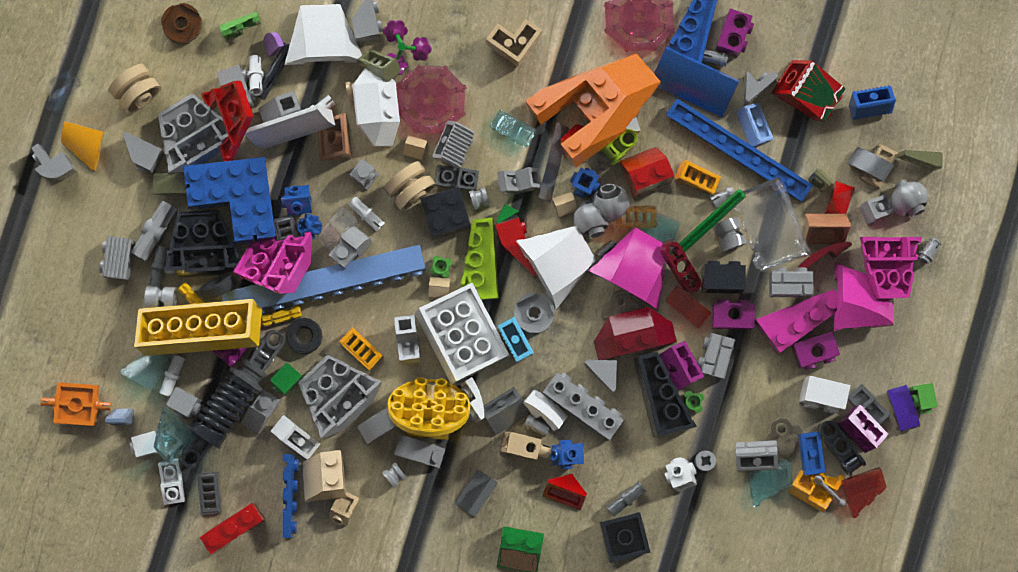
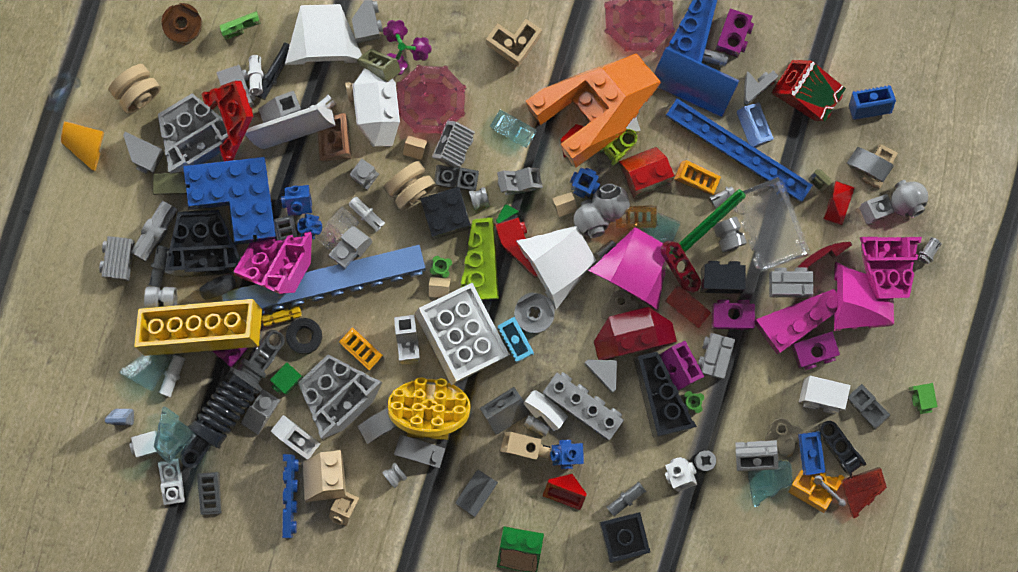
(53, 169): light grey brick -> none
(76, 404): orange plate -> none
(185, 404): light grey brick -> none
(190, 295): yellow axle -> none
(232, 528): red arch -> none
(273, 43): medium lavender tile -> none
(476, 405): white slope -> none
(553, 163): flat silver sticker -> none
(826, 228): nougat slope -> none
(862, 428): magenta brick -> none
(904, 408): dark purple slope -> none
(925, 159): olive slope -> none

